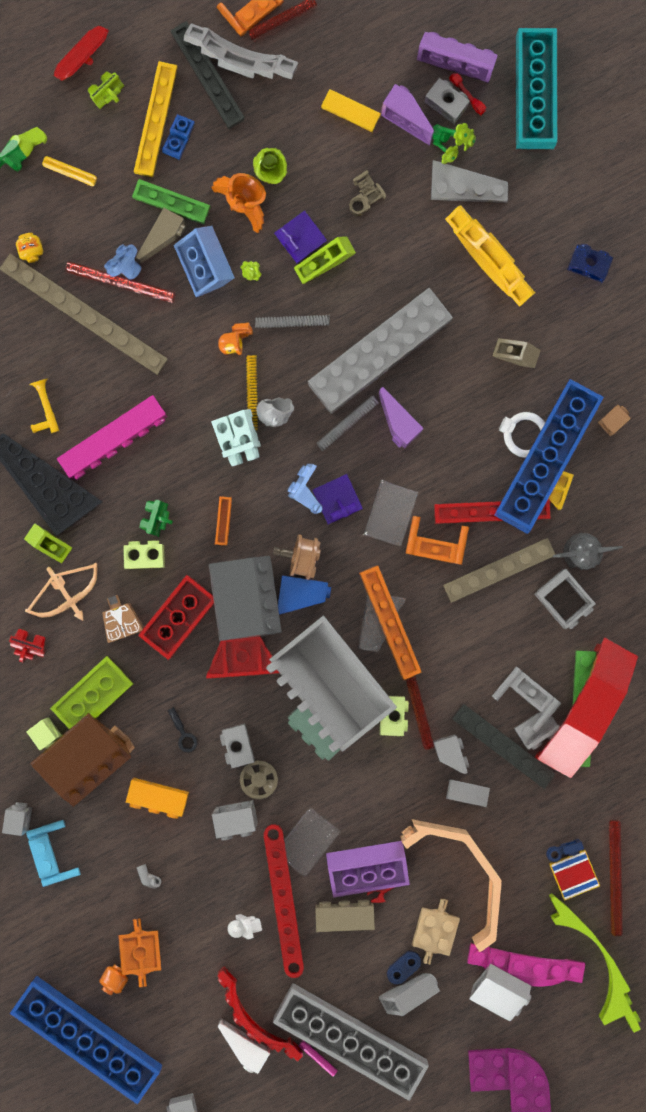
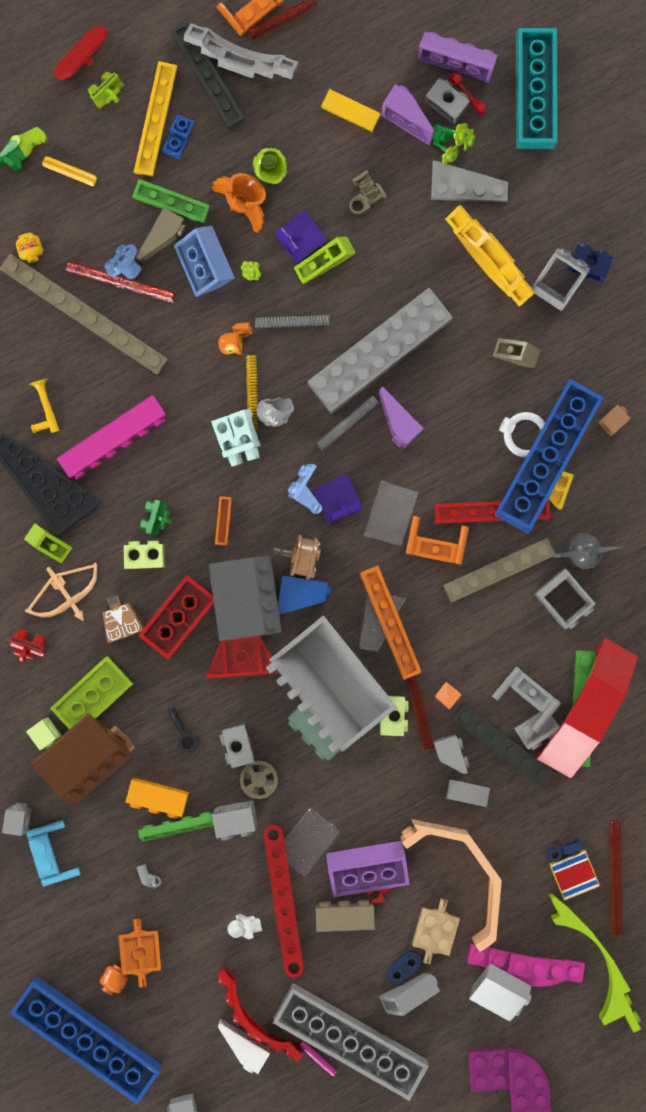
(171, 828): none -> bright green plate
(447, 695): none -> orange slope
(551, 295): none -> light grey window

